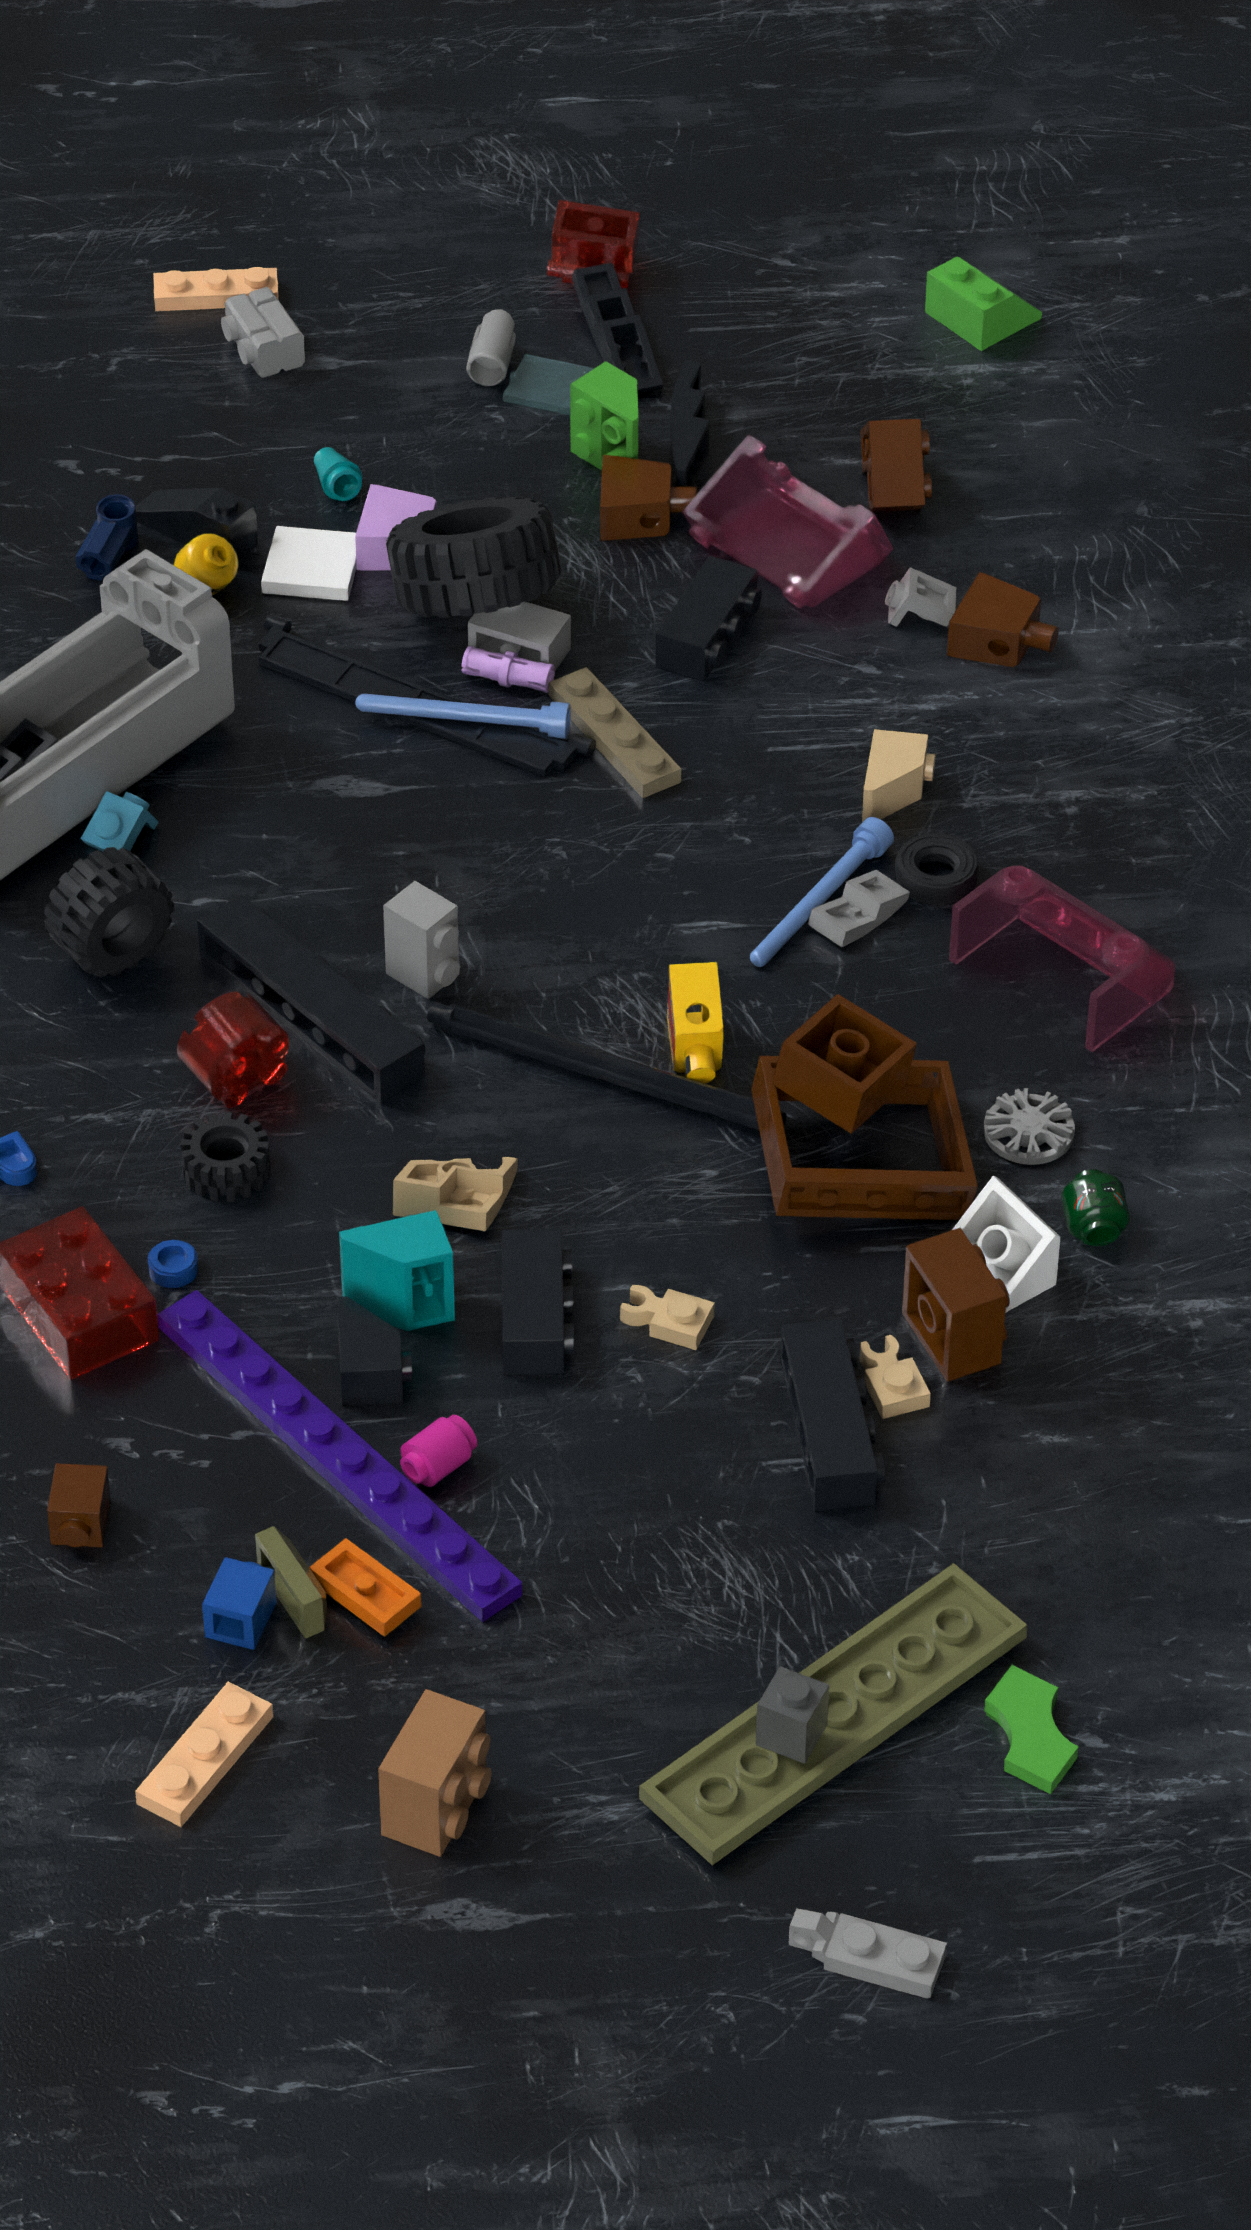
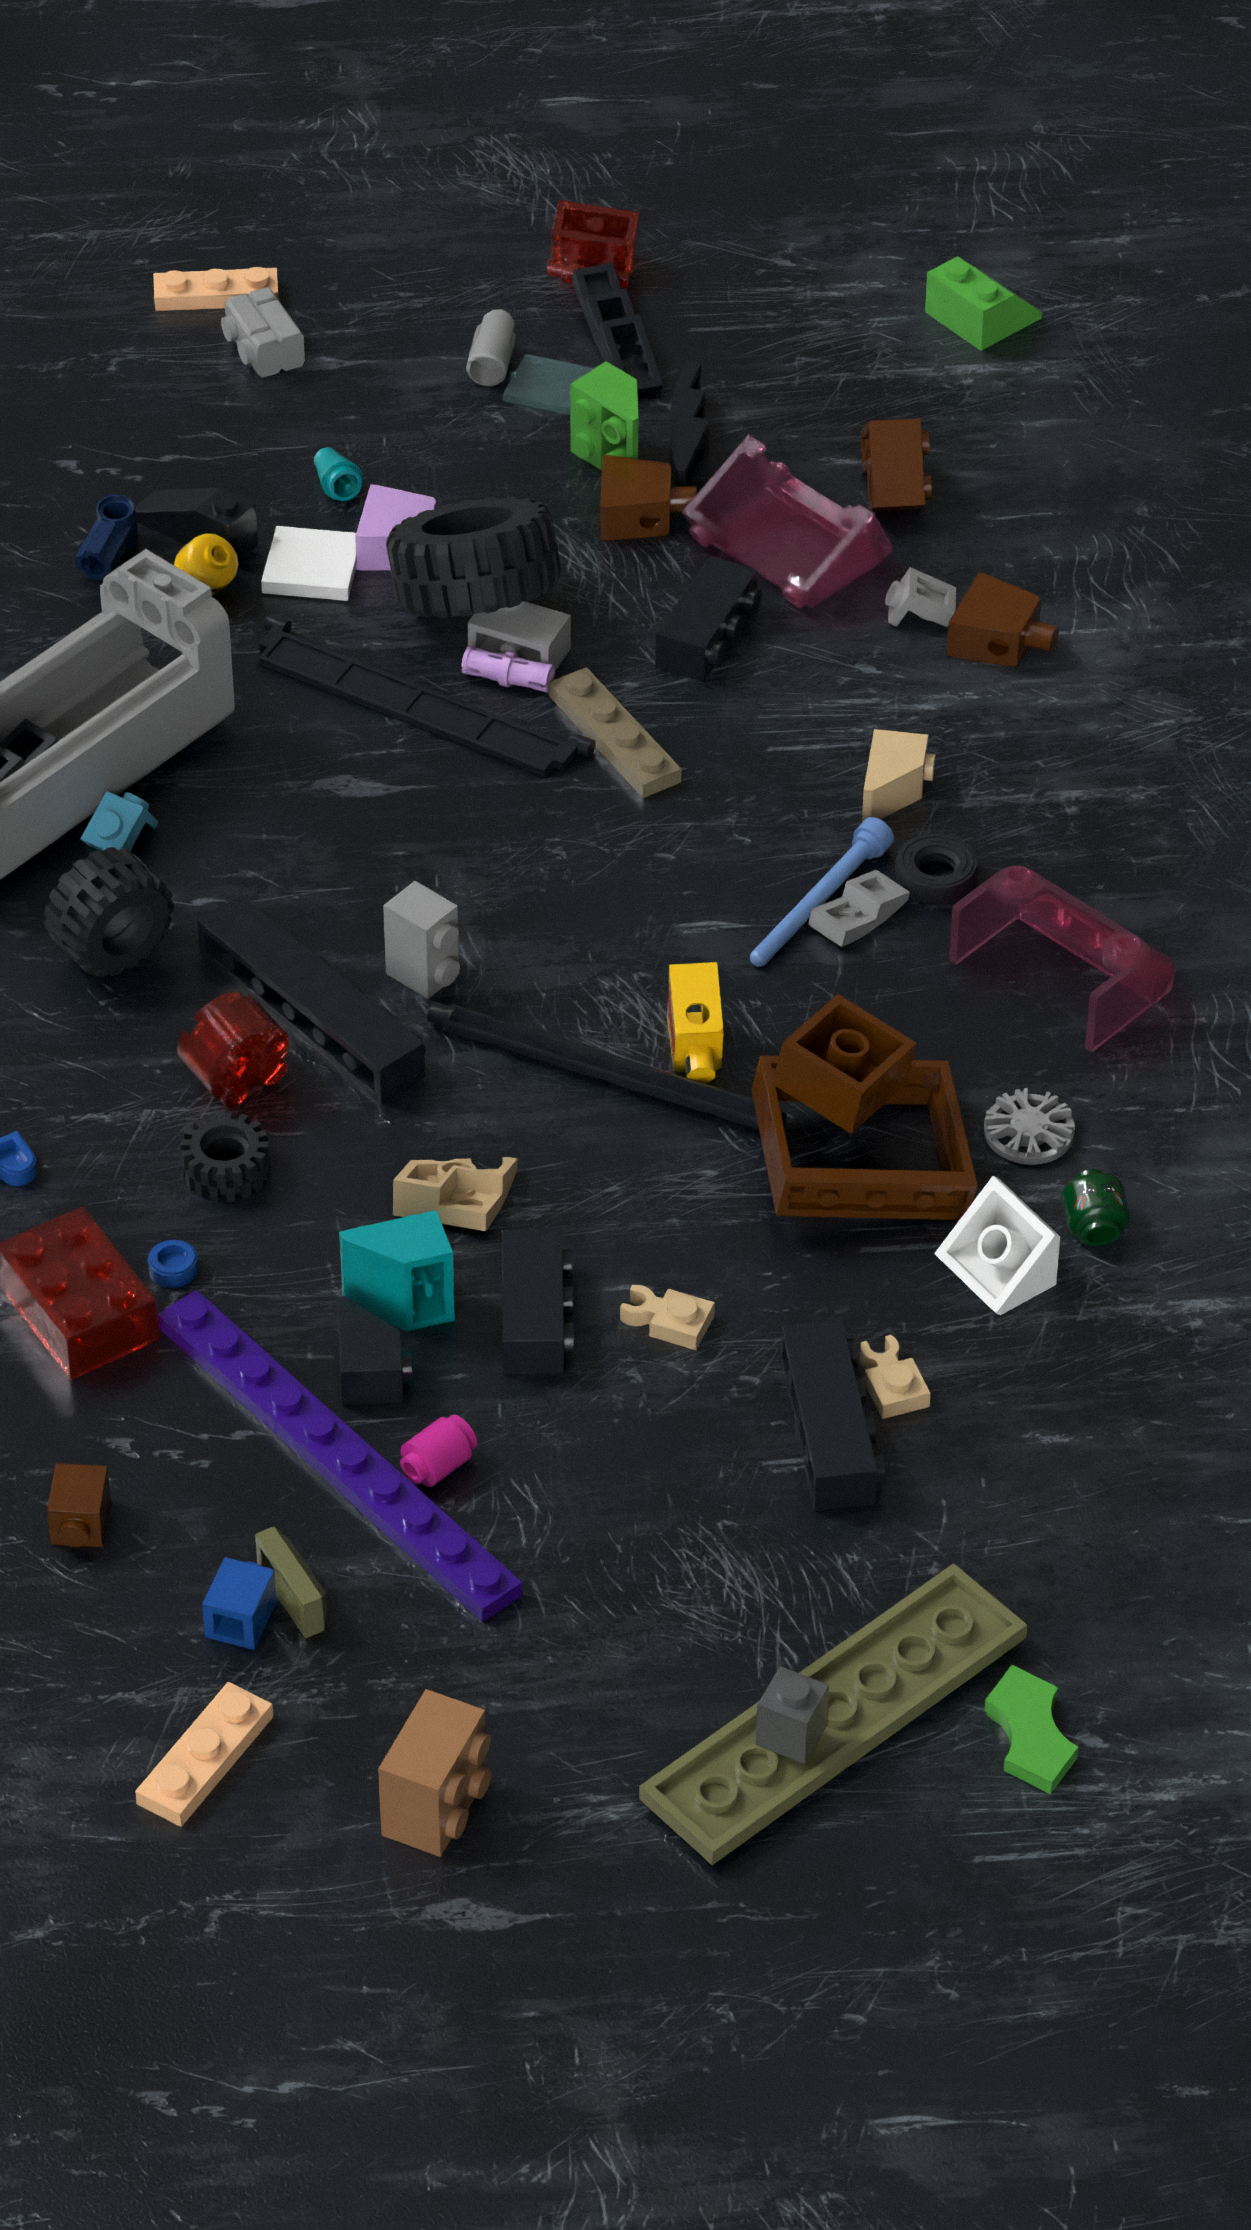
(366, 1587): orange plate -> none
(550, 719): medium blue piece -> none
(870, 1950): light grey hinge -> none
(954, 1304): reddish brown brick -> none

